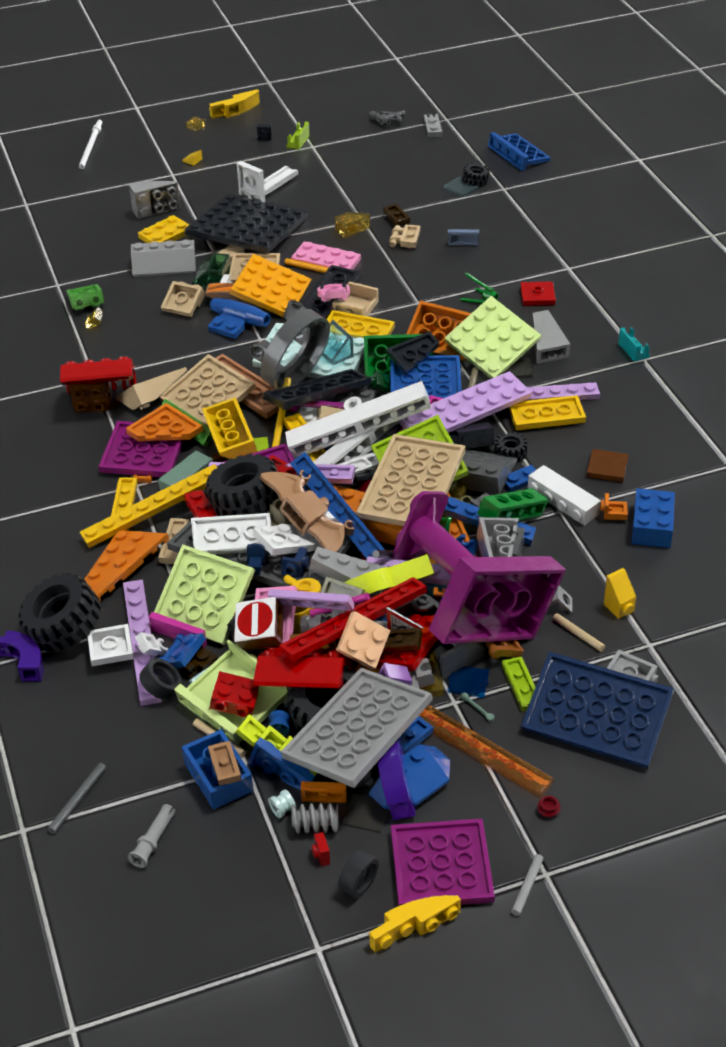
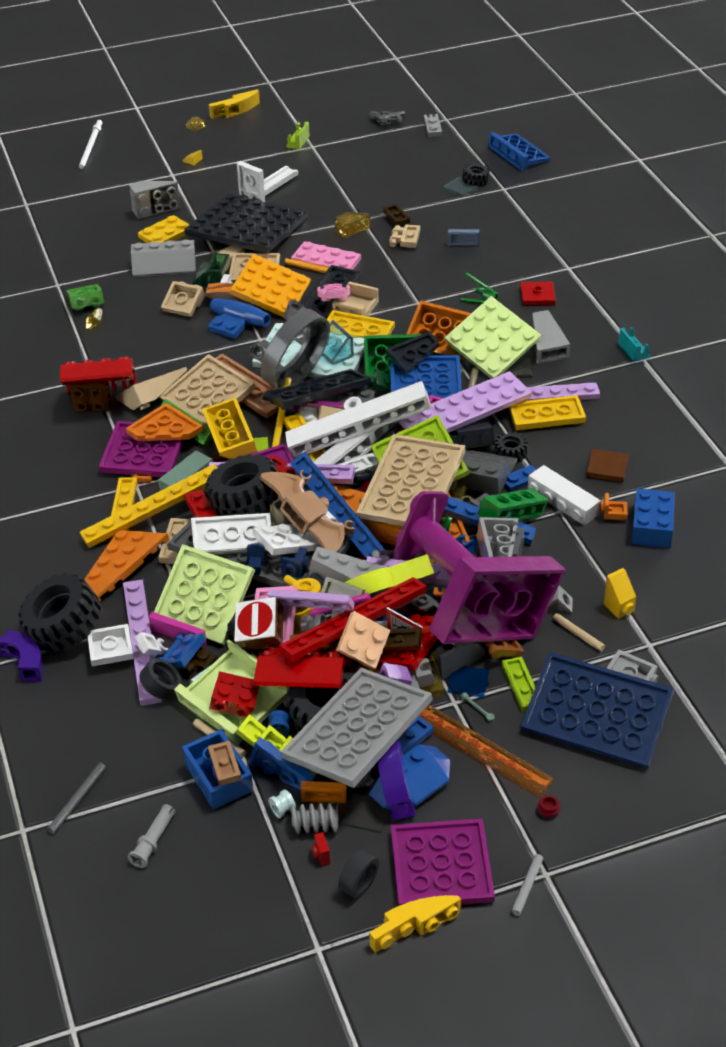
(264, 132): black plate -> none

